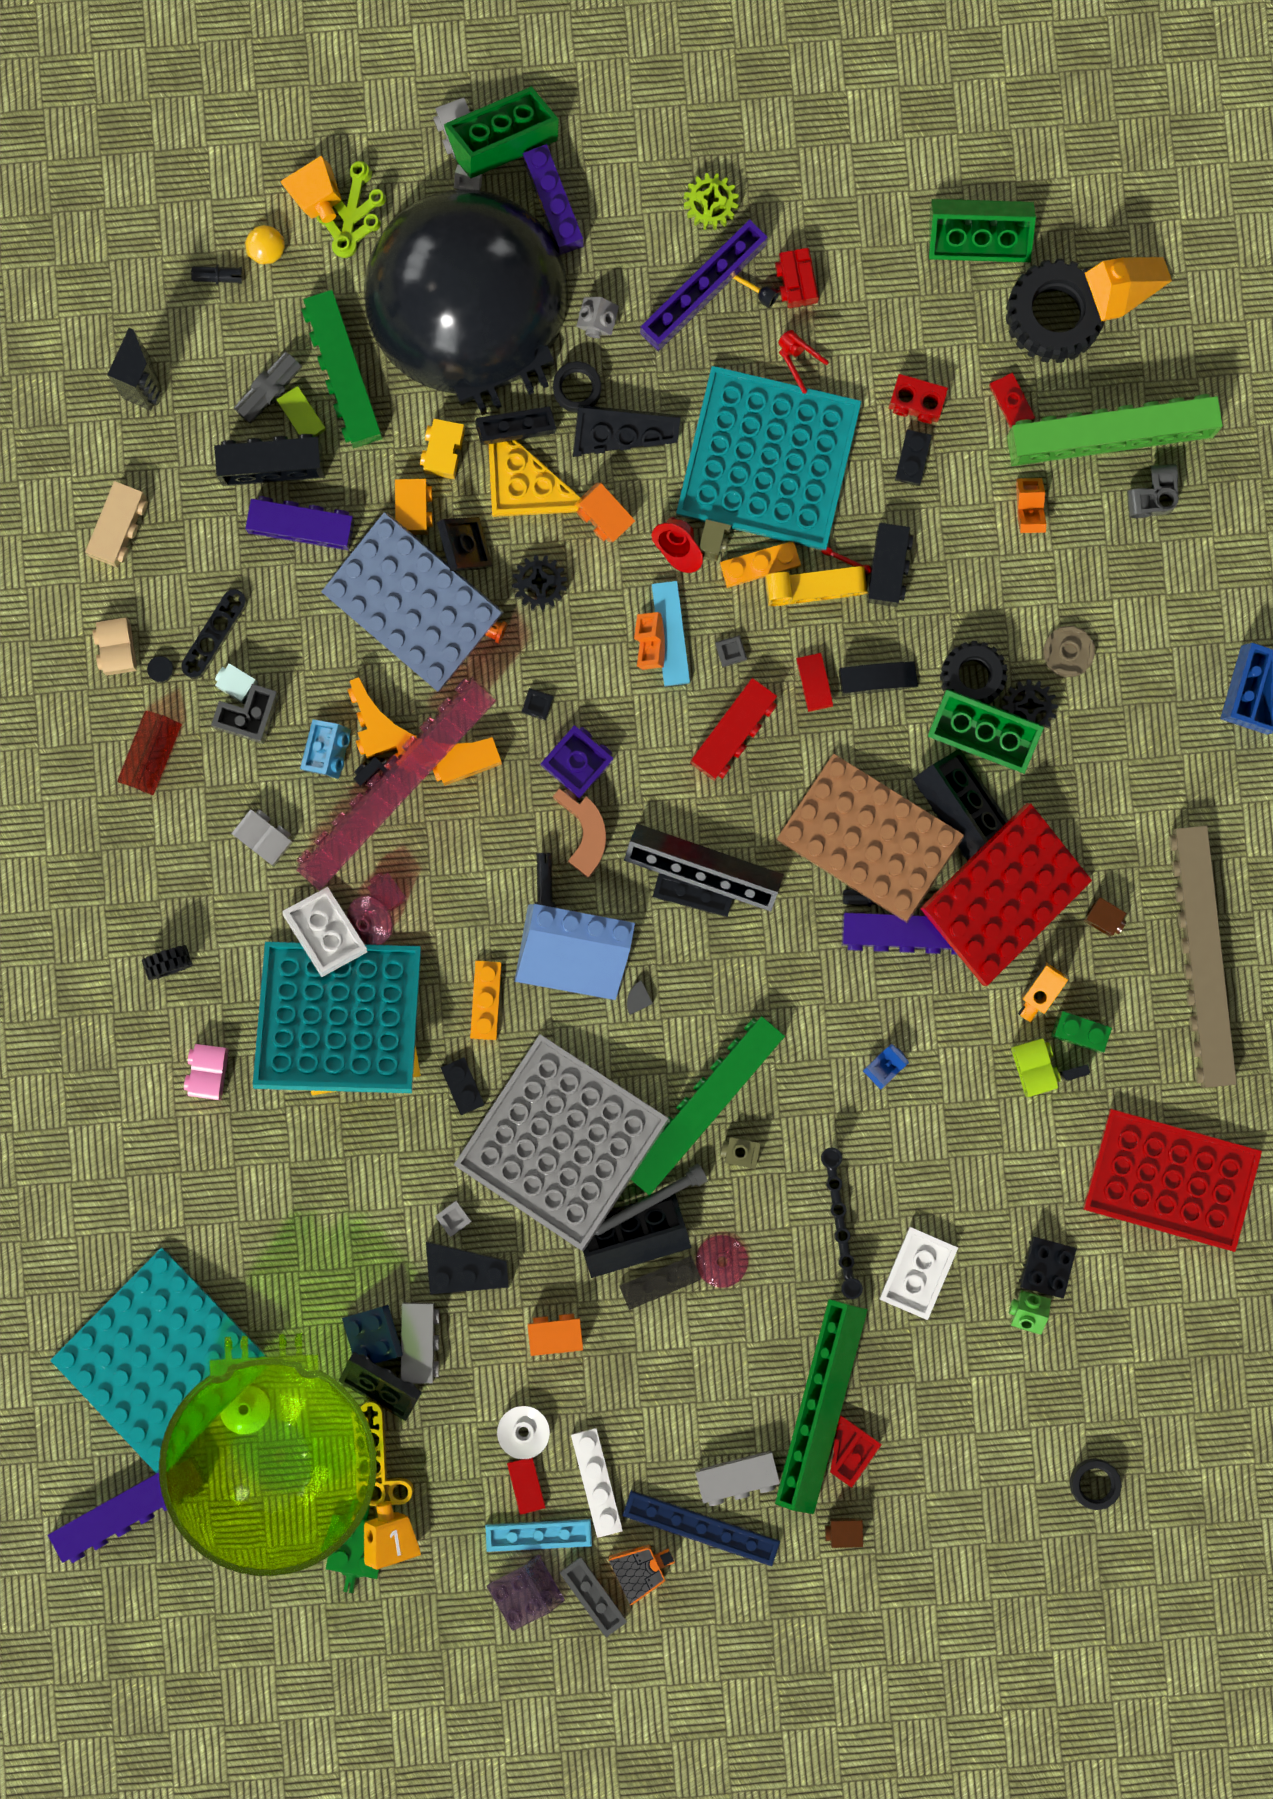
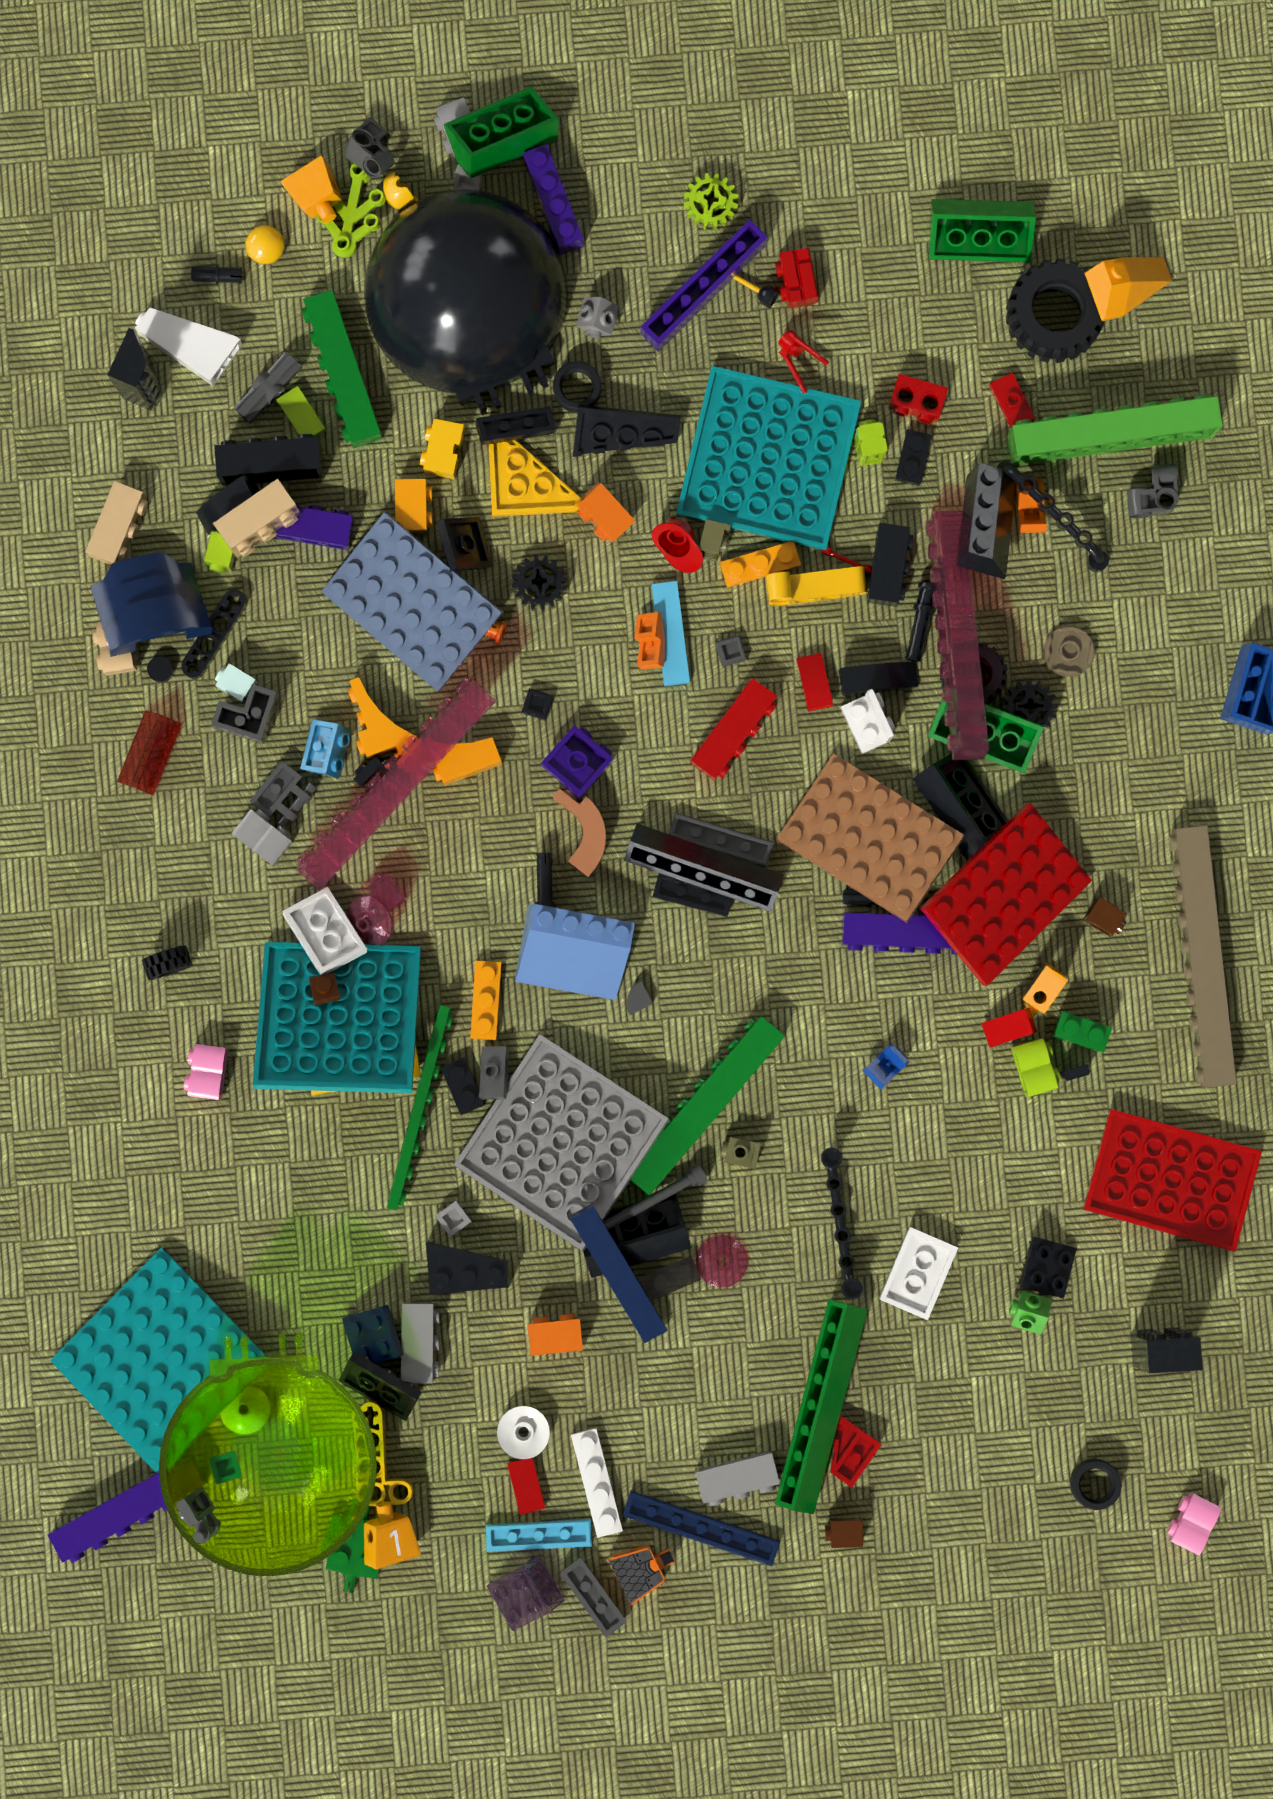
(149, 600): none -> dark blue slope
(193, 345): none -> white slope
(197, 1512): none -> dark grey plate
(219, 554): none -> lime brick
(225, 1467): none -> green plate
(226, 500): none -> black slope
(257, 519): none -> tan brick
(277, 789): none -> dark grey plate
(324, 989): none -> reddish brown plate
(368, 150): none -> dark grey piece
(396, 193): none -> yellow hair
(417, 1118): none -> green plate
(494, 1072): none -> dark grey plate
(618, 1273): none -> dark blue tile
(722, 839): none -> dark grey tile
(868, 721): none -> white bracket
(870, 443): none -> lime brick
(924, 609): none -> black pin
(957, 640): none -> clear pink brick
(986, 521): none -> black slope
(1009, 1027): none -> red tile
(1097, 560): none -> black bar
(1167, 1351): none -> black brick
(1193, 1523): none -> bright pink brick

